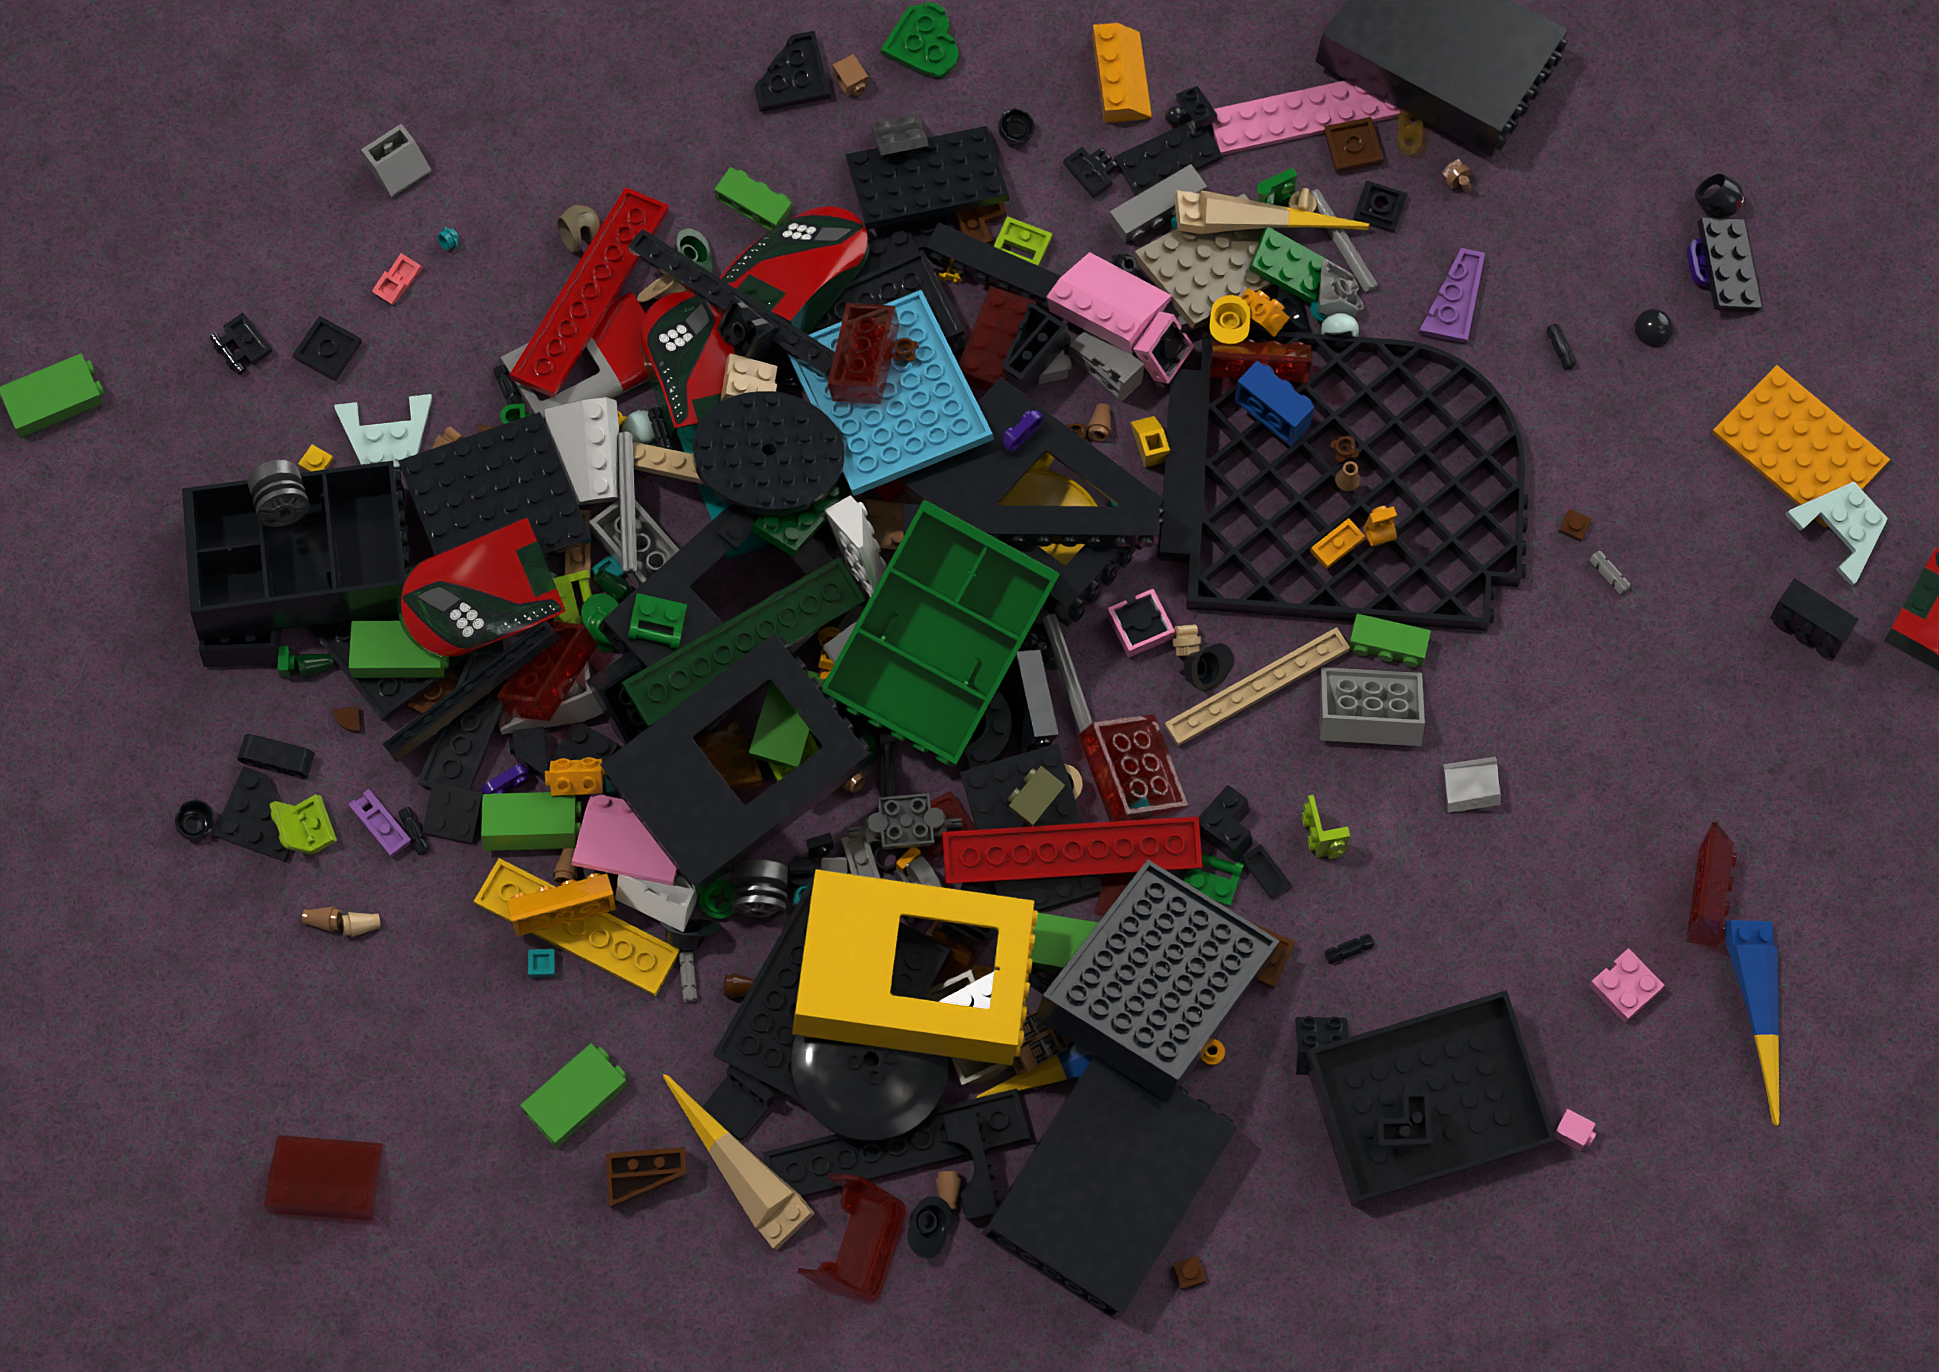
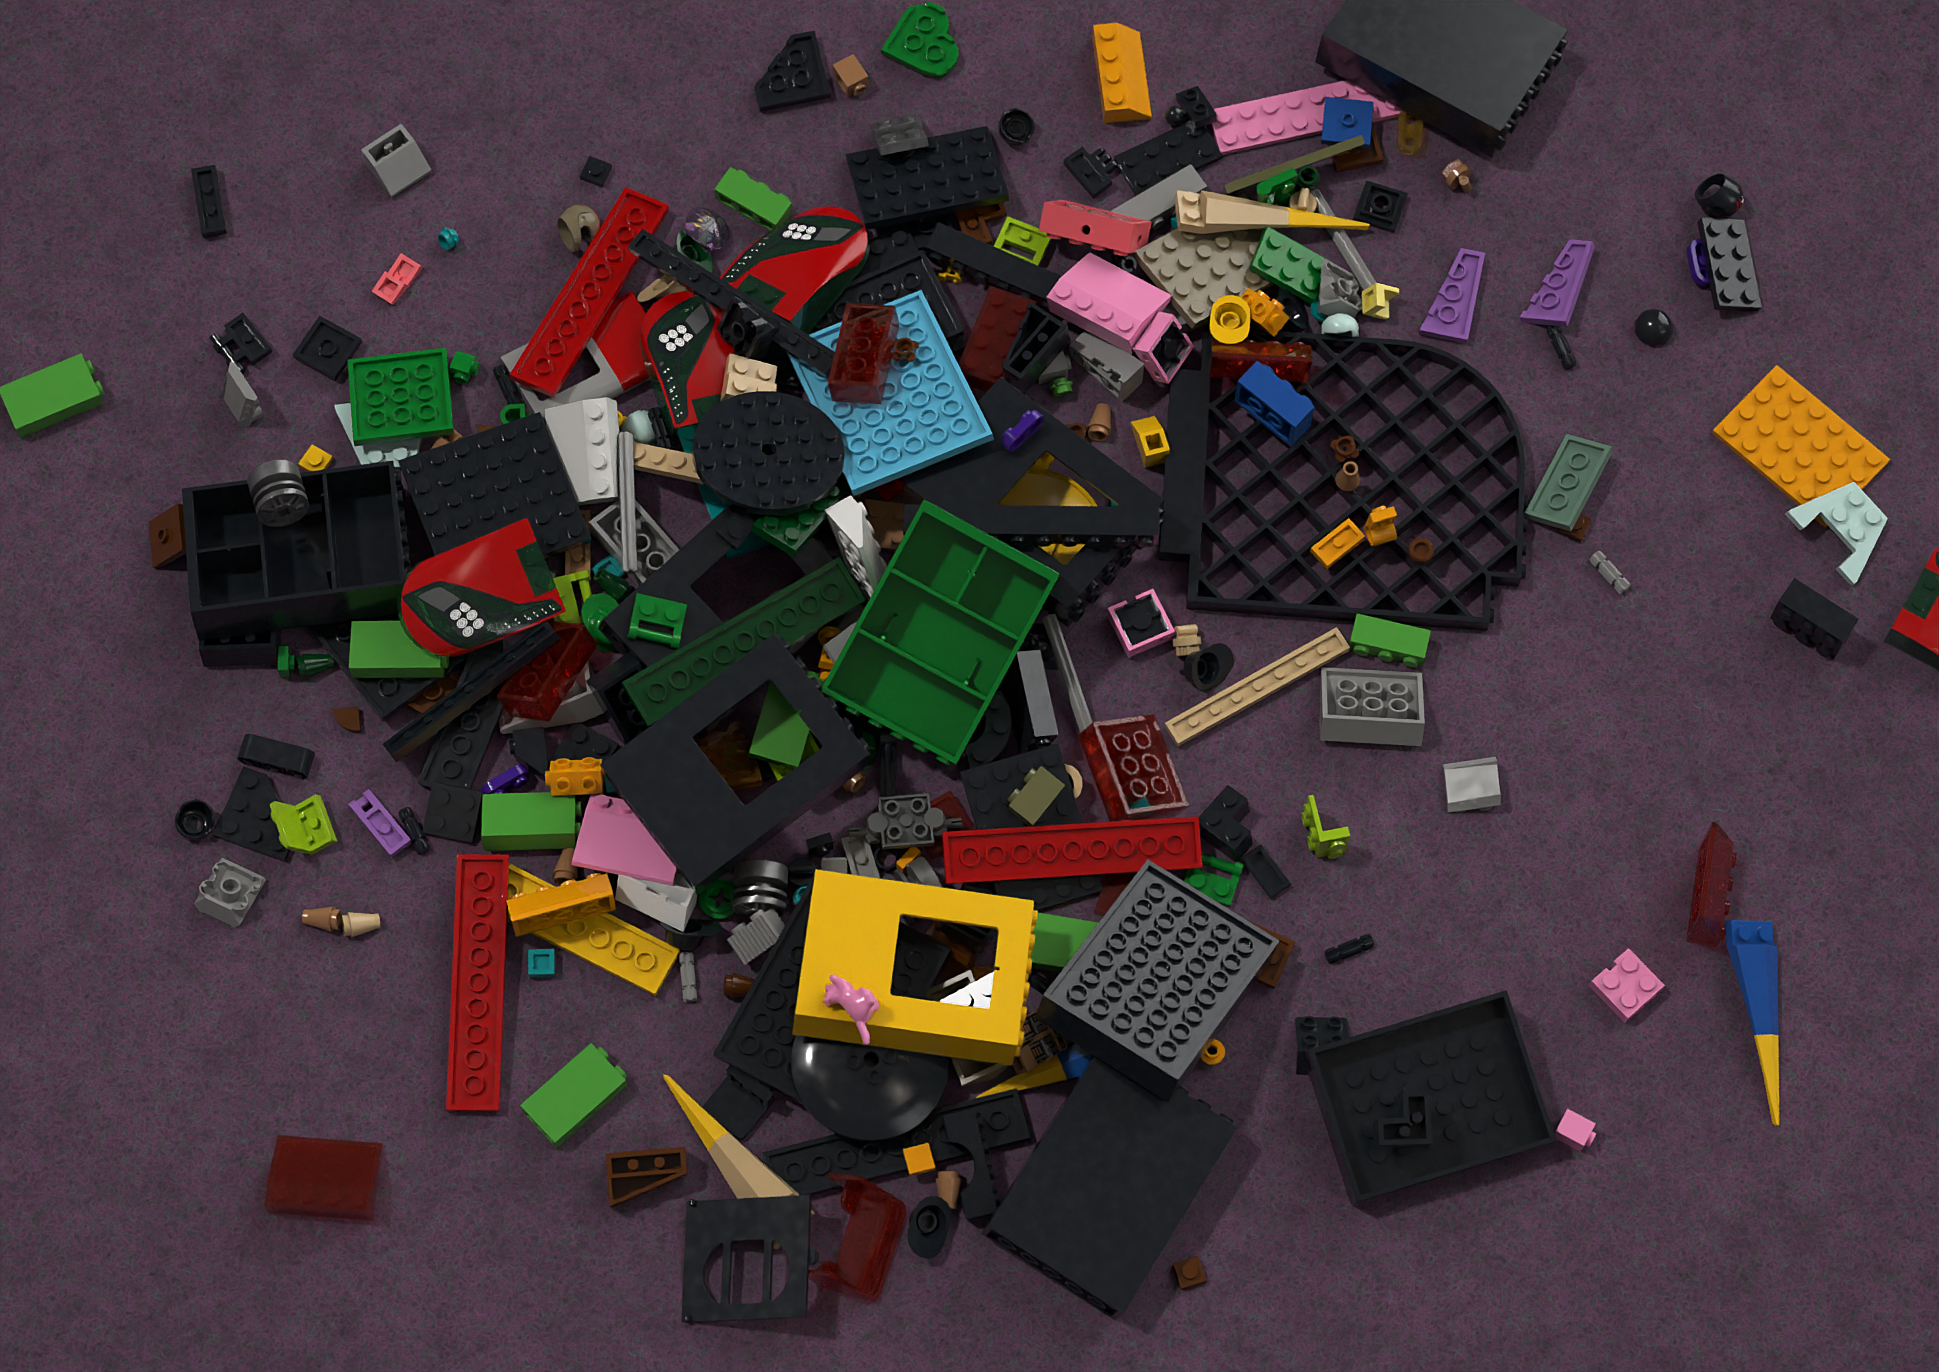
(167, 536): none -> reddish brown plate
(209, 201): none -> black plate
(229, 892): none -> light grey slope
(240, 397): none -> light grey slope
(400, 396): none -> green plate
(463, 367): none -> green plate
(478, 983): none -> red plate
(595, 171): none -> black plate
(707, 228): none -> clear purple dish
(747, 1219): none -> black door
(756, 937): none -> light grey brick
(858, 1003): none -> bright pink animal
(919, 1159): none -> light orange tile
(1061, 387): none -> bright green plate
(1094, 226): none -> coral brick
(1297, 163): none -> olive tile
(1307, 177): none -> dark green cone
(1346, 120): none -> blue plate
(1376, 300): none -> light yellow panel
(1420, 551): none -> reddish brown tile
(1561, 287): none -> medium lavender wing
(1568, 482): none -> sand green plate

